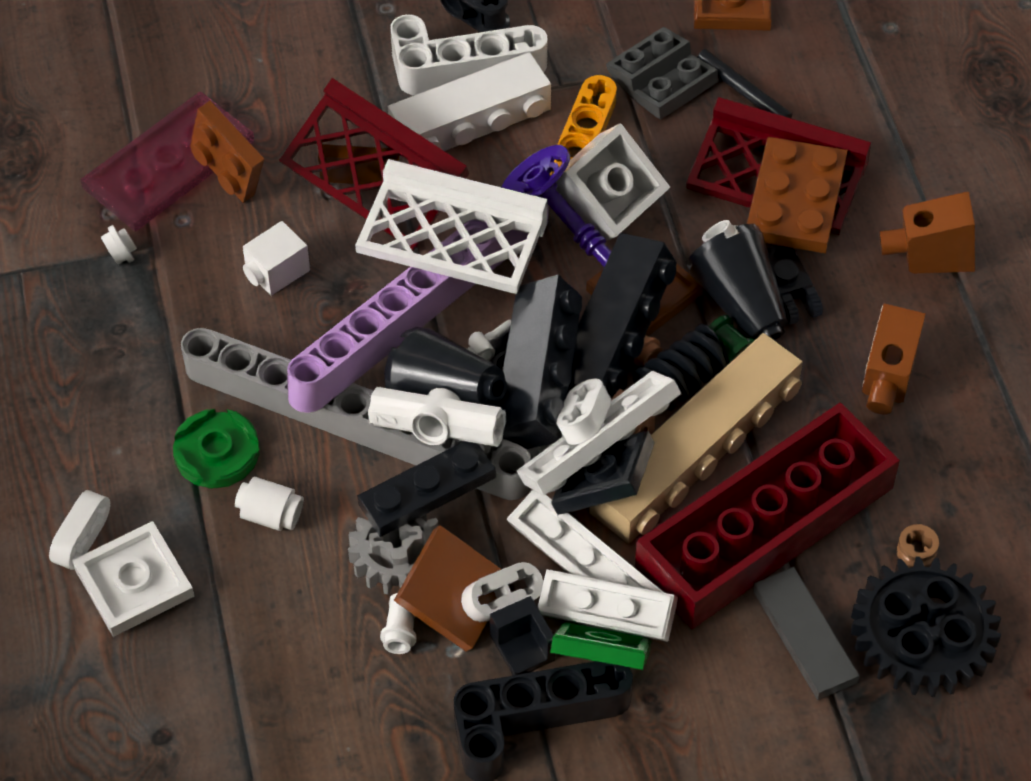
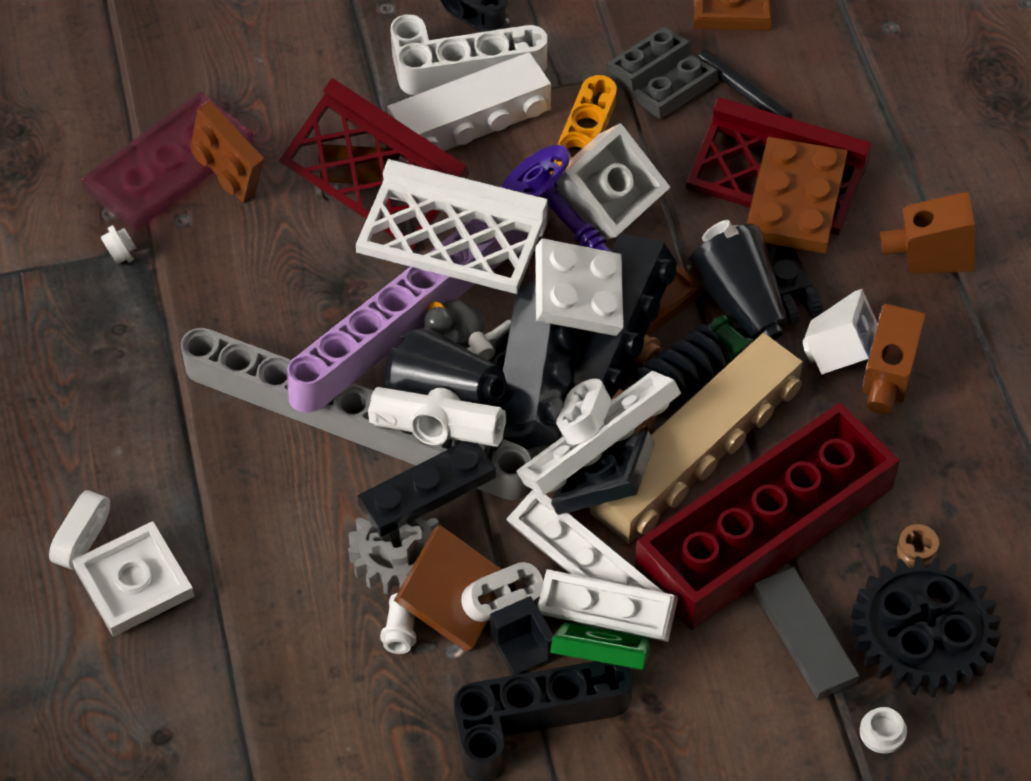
(216, 448): green tile -> none
(269, 504): white brick -> none
(275, 258): white brick -> none
(454, 320): none -> dark grey animal
(579, 287): none -> white plate
(841, 334): none -> white slope
(883, 730): none -> white plate

